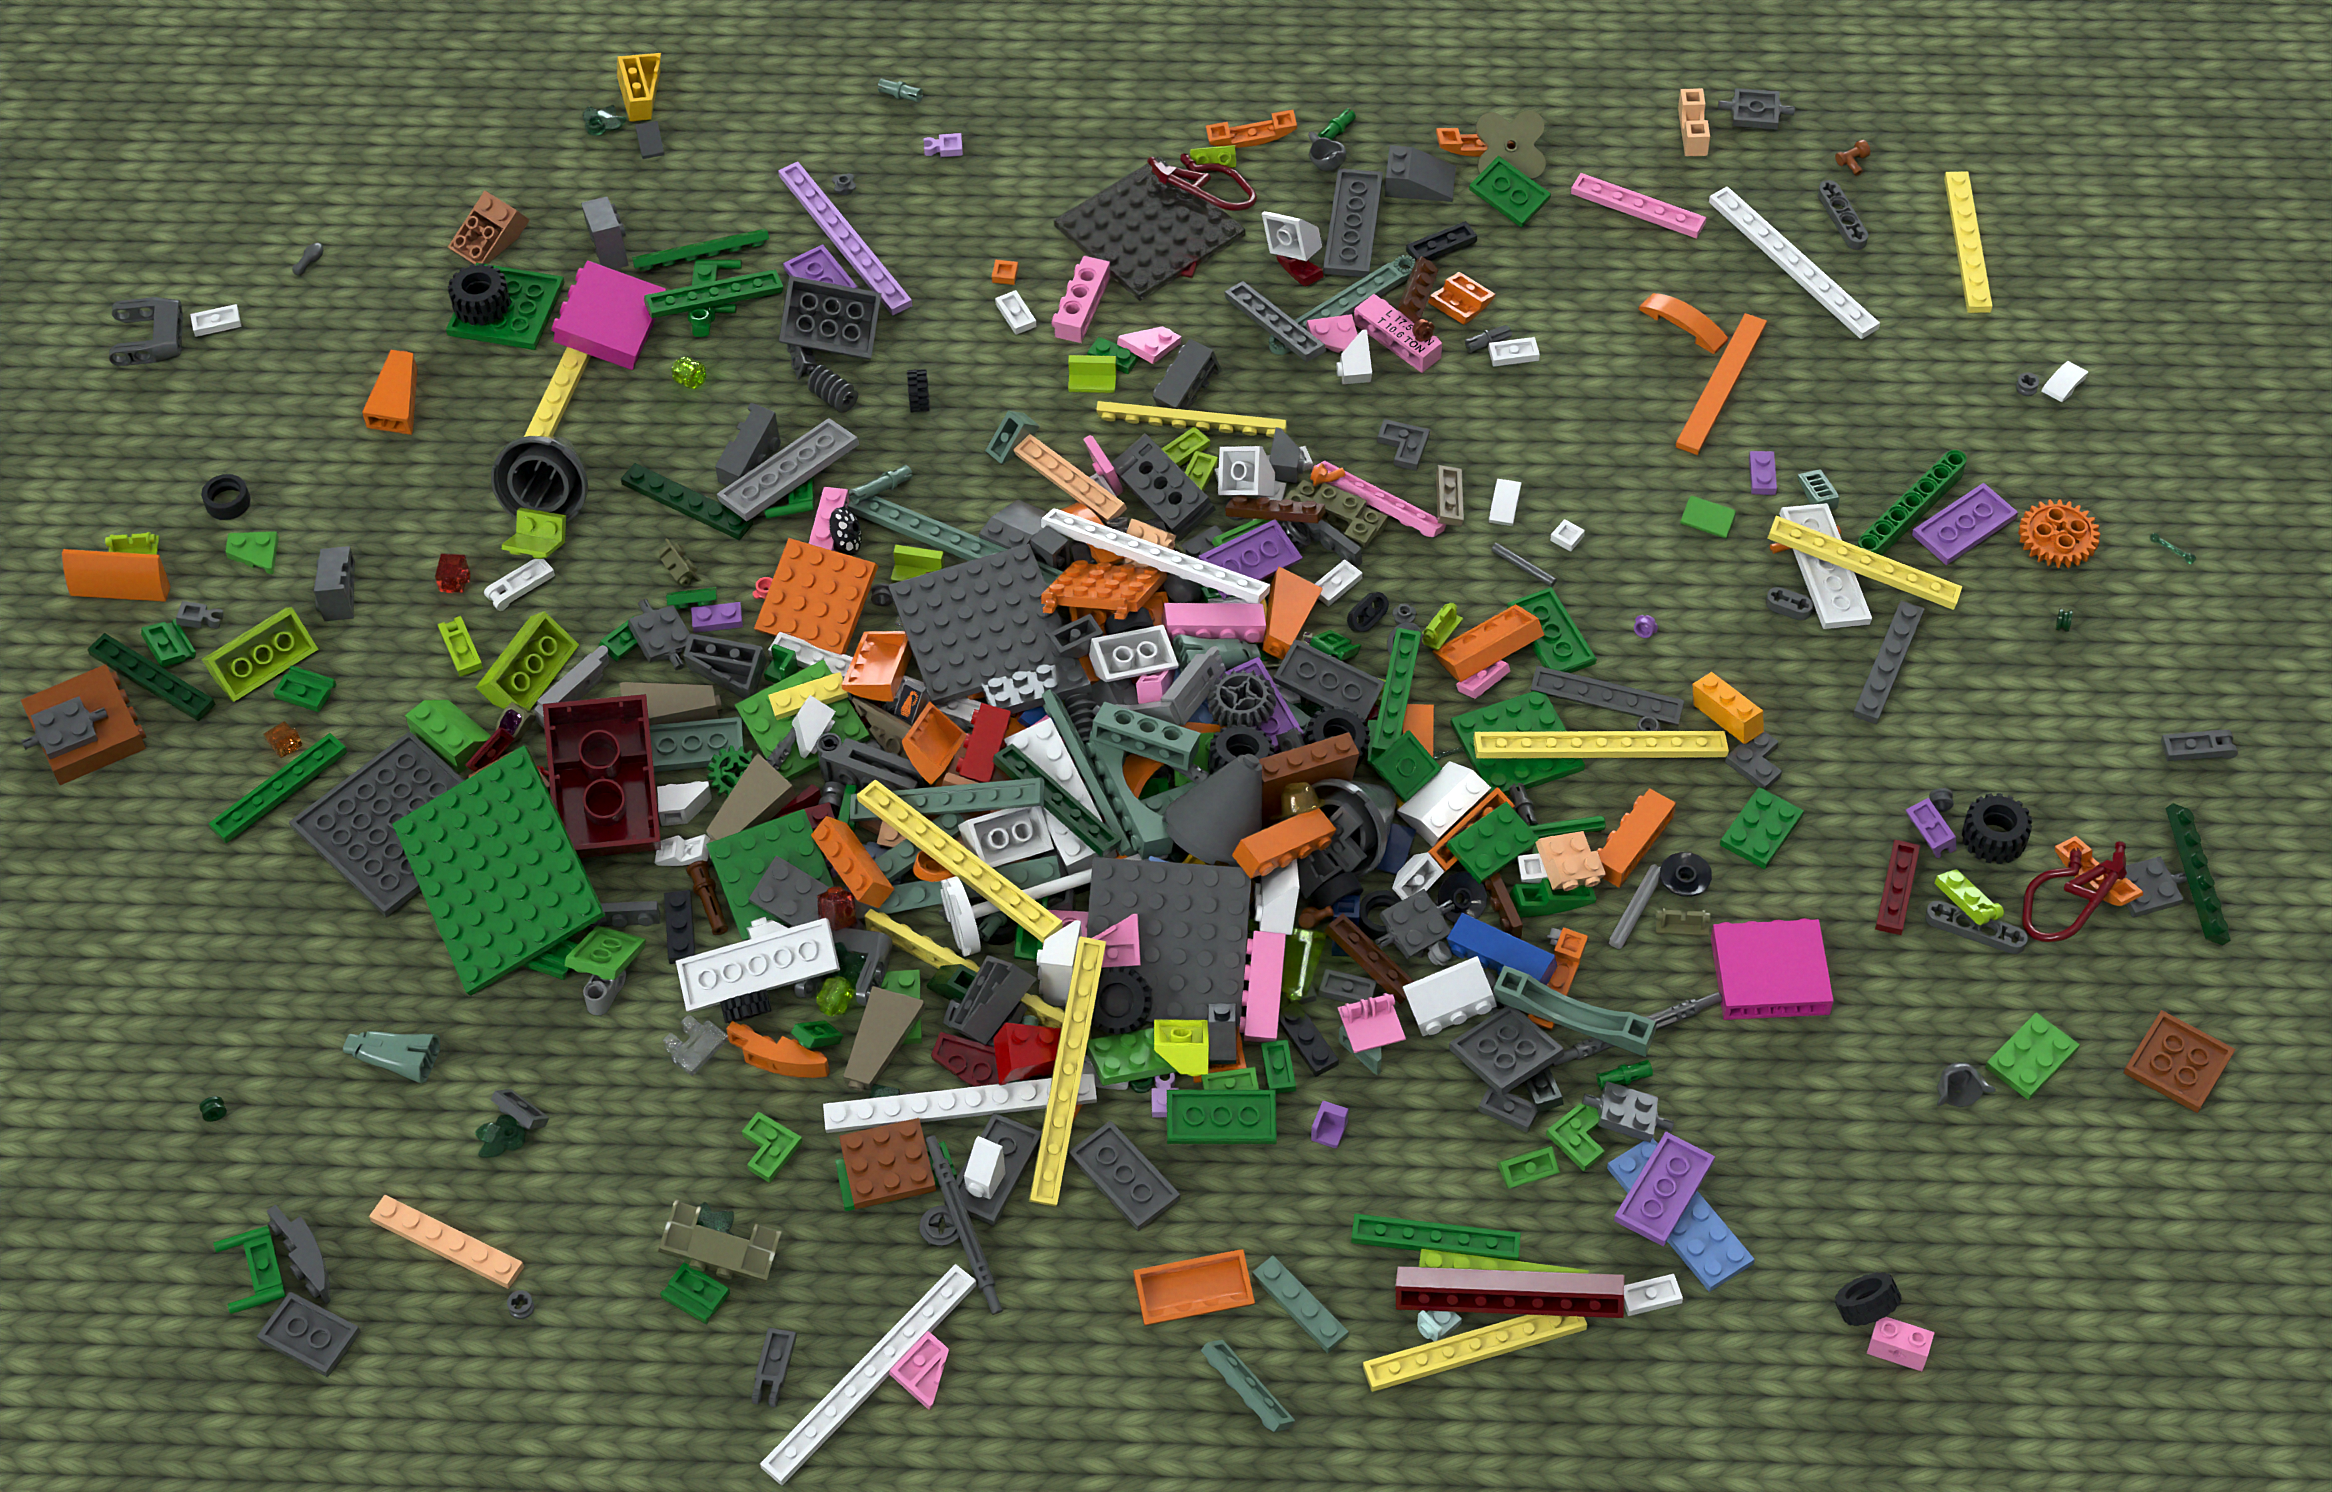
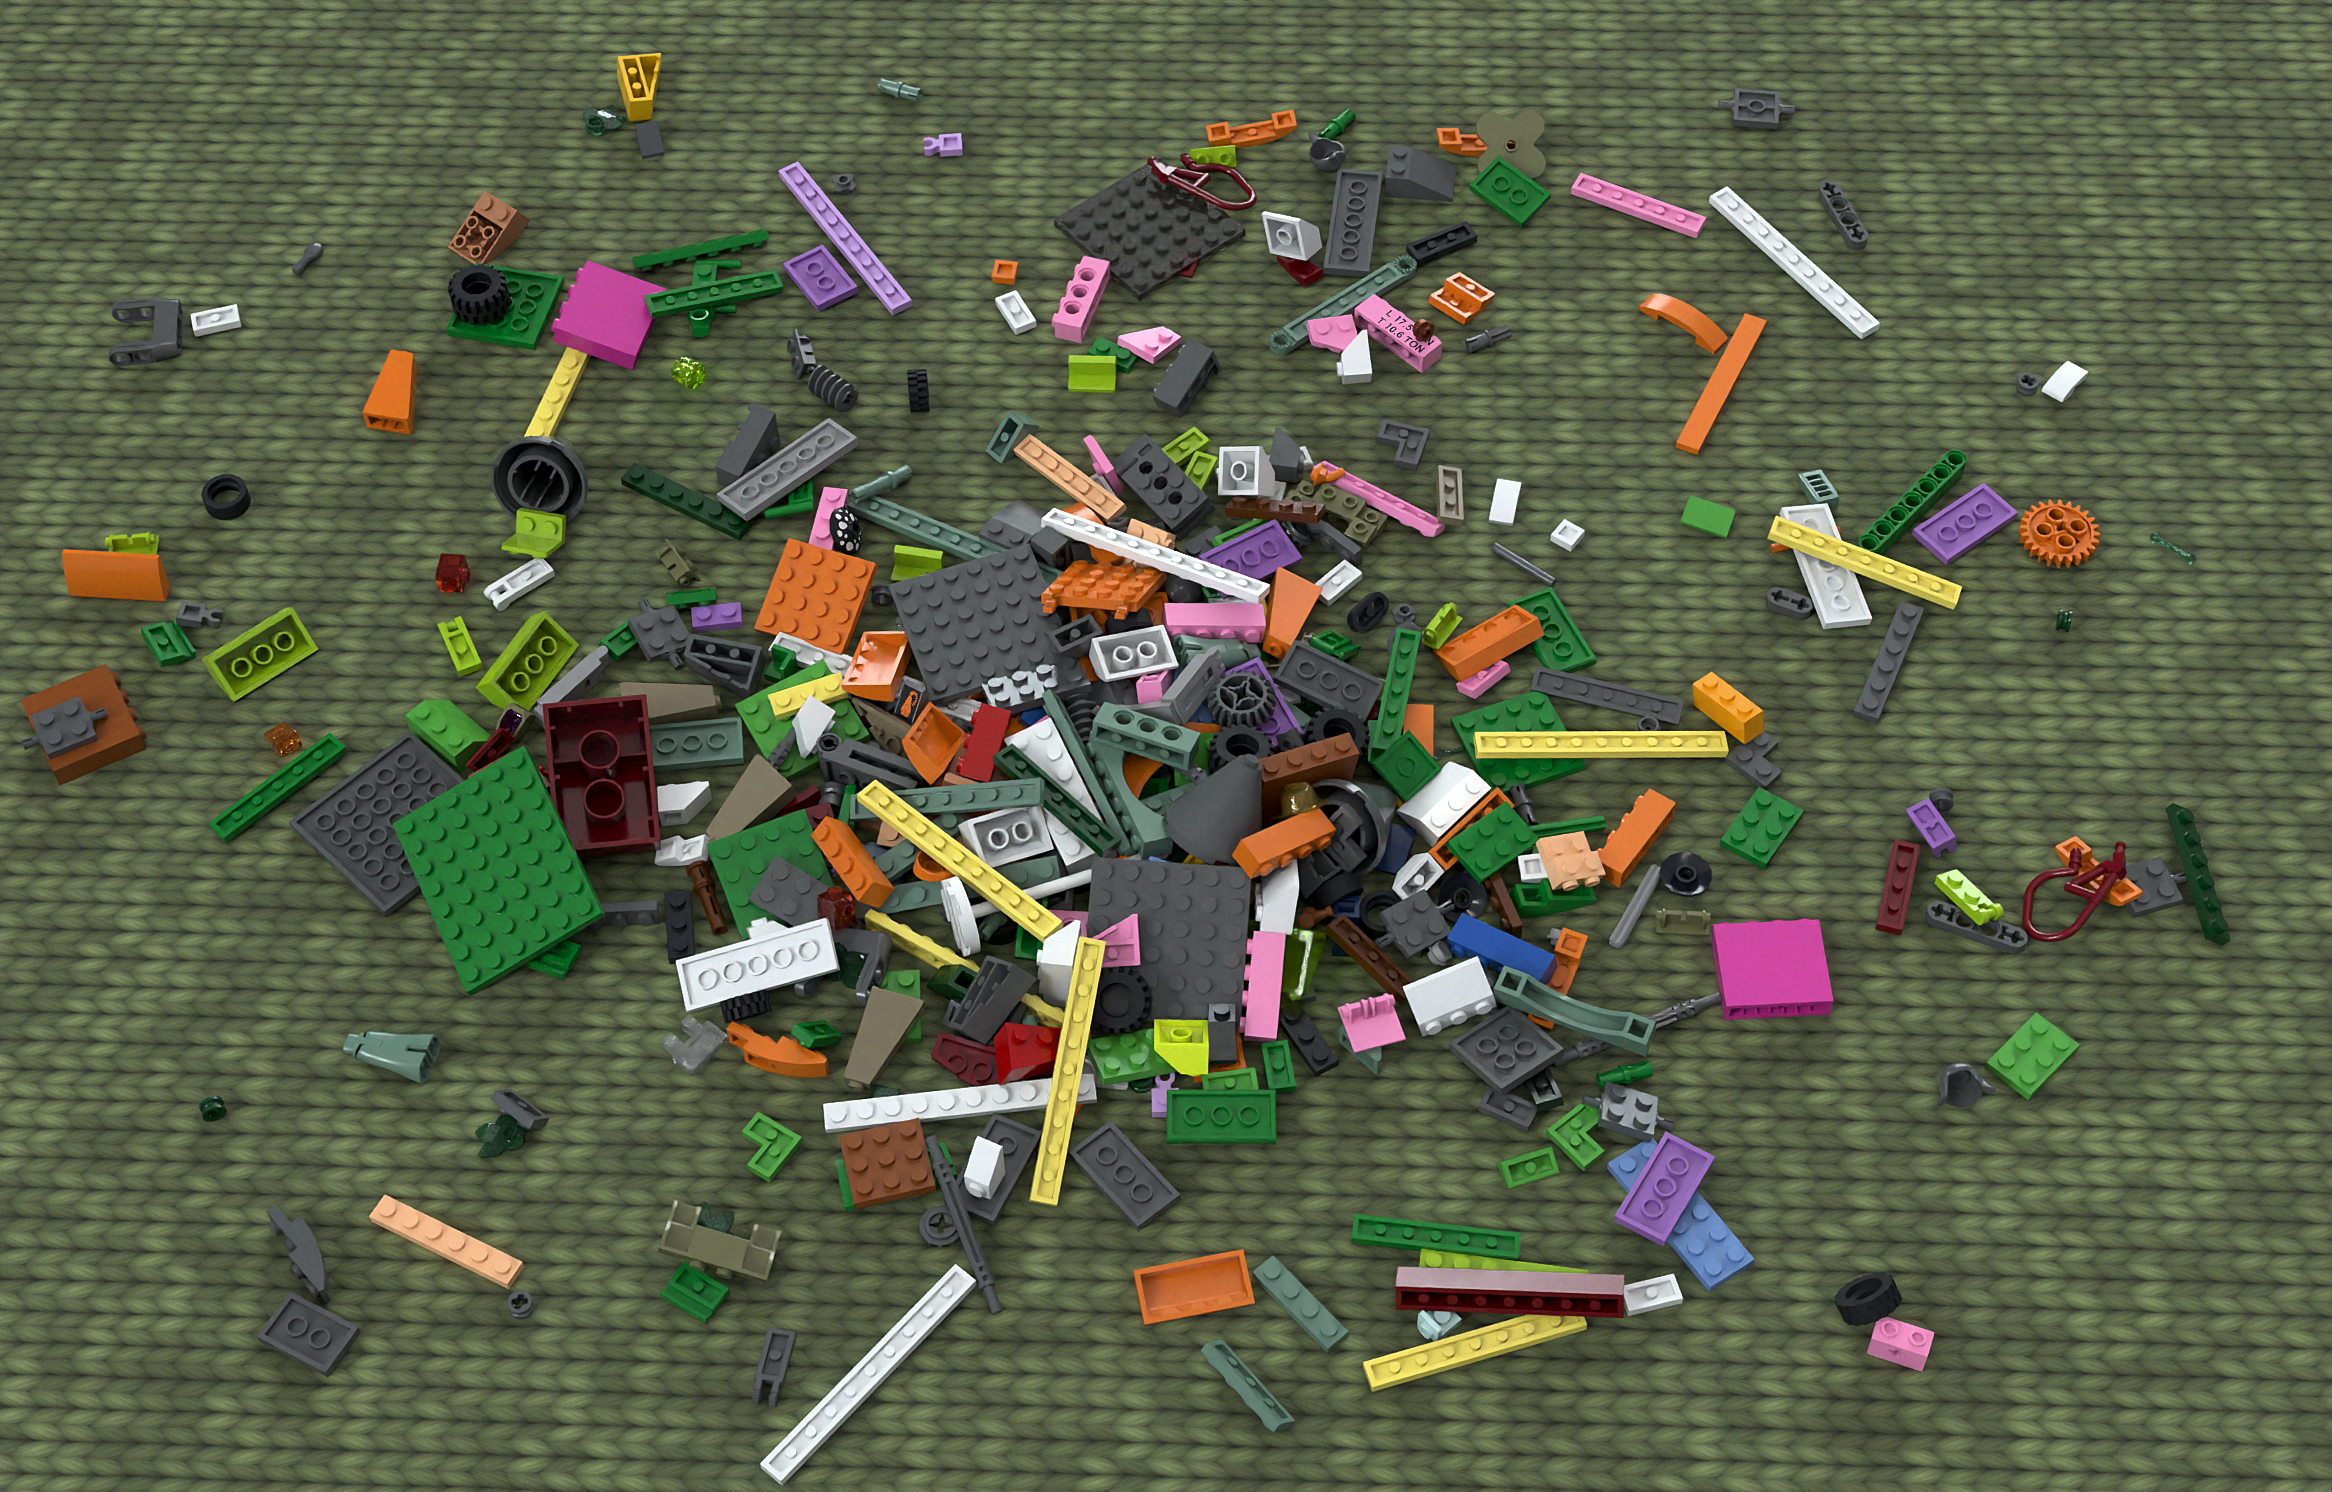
(151, 677): dark green plate -> none
(253, 549): bright green wing -> none
(262, 1265): green plate -> none
(304, 688): green plate -> none
(335, 583): dark grey wedge -> none
(604, 991): light grey piece -> none
(605, 952): bright green plate -> none
(606, 232): dark grey wedge -> none
(733, 763): green gear -> none
(762, 587): coral plate -> none
(829, 317): dark grey slope -> none
(834, 996): clear neon green piece -> none
(922, 1369): bright pink wing -> none
(1181, 418): light yellow plate -> none
(1275, 321): dark grey plate -> none
(1329, 1124): medium lavender panel -> none
(1346, 987): dark grey plate -> none
(1418, 289): reddish brown plate -> none
(1513, 351): white plate -> none
(1645, 626): medium lavender plate -> none
(1693, 126): light nougat arch -> none
(1762, 472): medium lavender plate -> none
(1860, 149): dark orange piece -> none
(1968, 242): light yellow plate -> none
(2003, 813): black tyre -> none
(2179, 1061): dark orange plate -> none
(2199, 745): dark grey plate -> none

